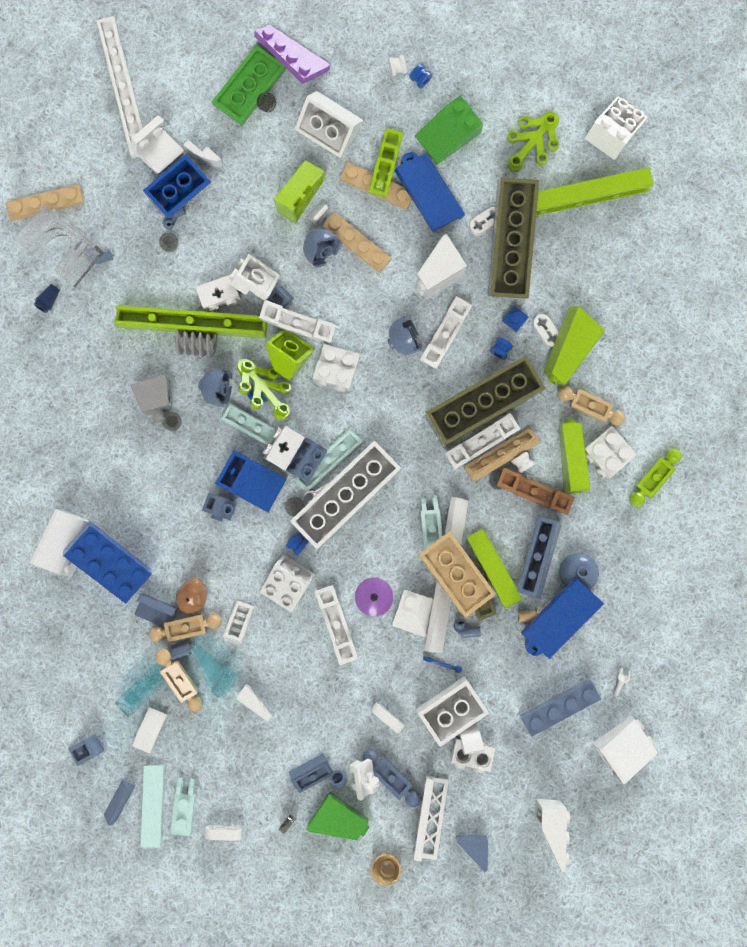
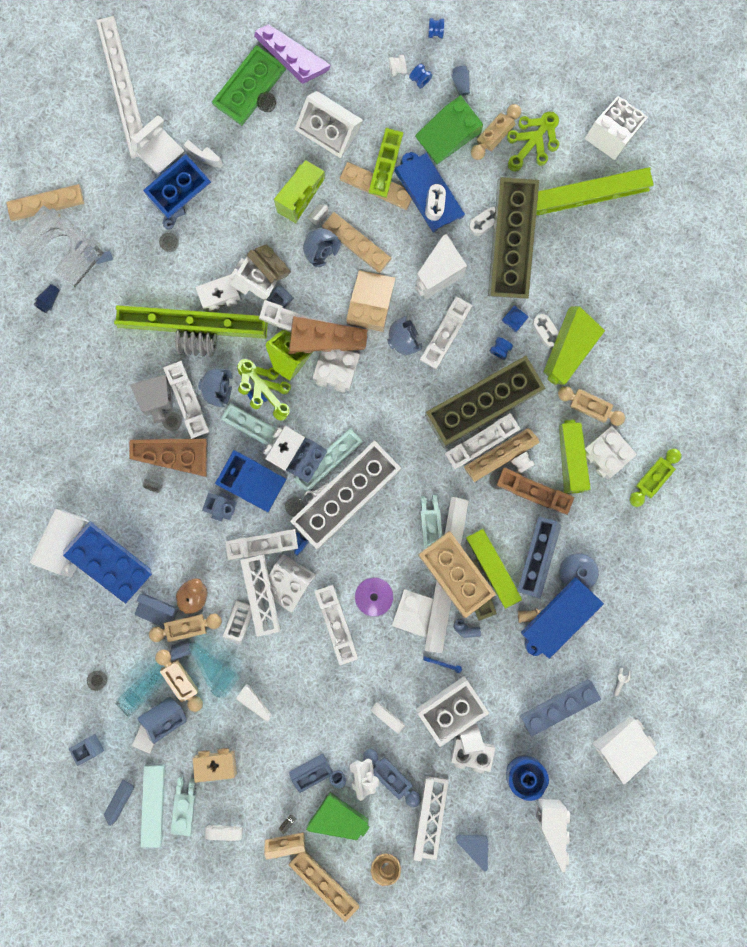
(97, 680): none -> clear smoke tile
(152, 486): none -> clear smoke tile
(162, 719): none -> sand blue panel
(175, 454): none -> medium nougat wing
(186, 399): none -> white slope
(205, 772): none -> tan brick
(255, 596): none -> white fence
(261, 544): none -> white slope
(269, 263): none -> dark tan plate
(284, 845): none -> tan plate
(316, 335): none -> medium nougat wing
(324, 885): none -> tan plate
(370, 301): none -> tan slope
(436, 28): none -> blue wheel
(439, 202): none -> white beam
(461, 79): none -> sand blue cone
(496, 132): none -> tan plate
(537, 782): none -> blue brick

